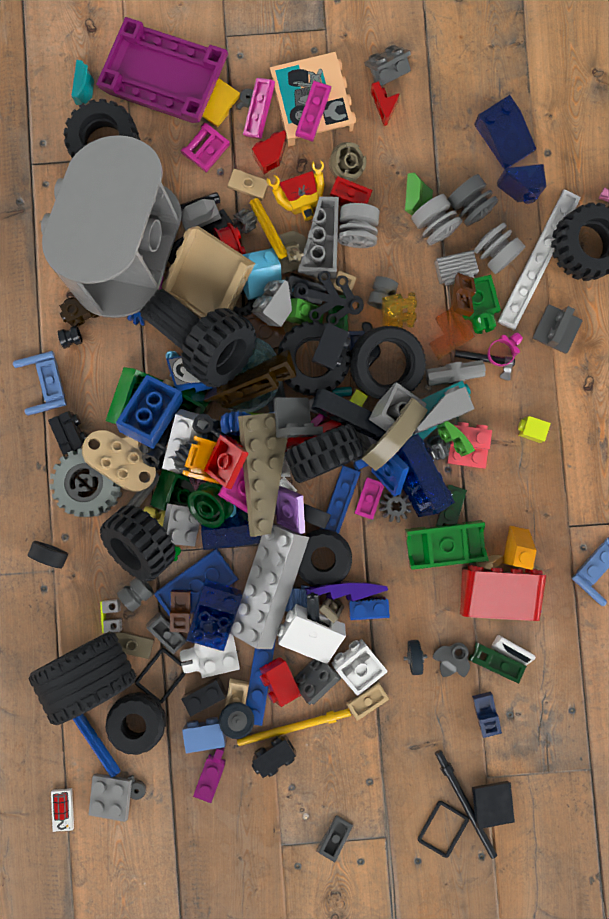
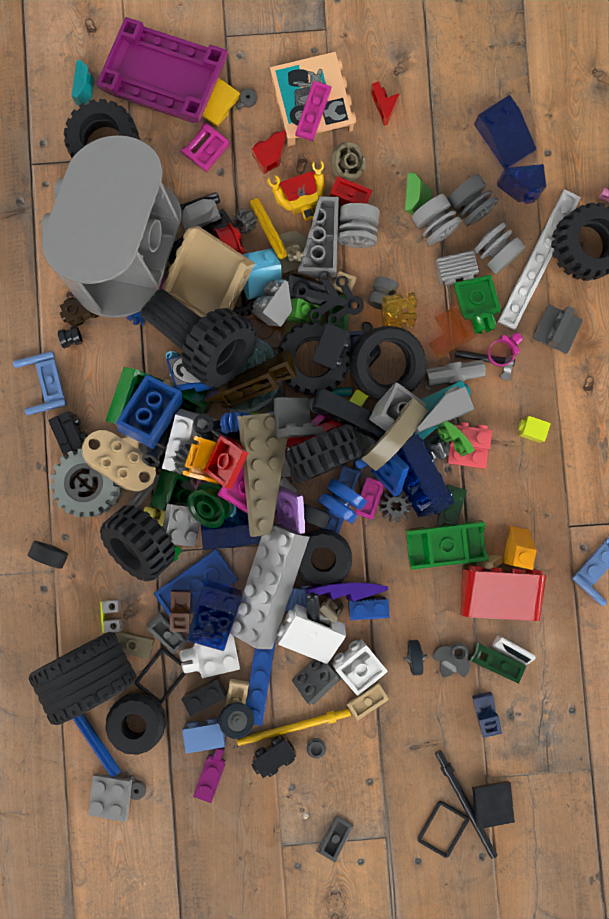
(62, 809): tile -> none
(133, 595): dark grey wheel -> none
(248, 184): tan plate -> none
(259, 108): dark pink tile -> none
(279, 682): red brick -> none
(316, 748): none -> dark grey plate
(342, 500): none -> blue wheel
(389, 64): dark grey bracket -> none
(463, 292): reddish brown slope -> none

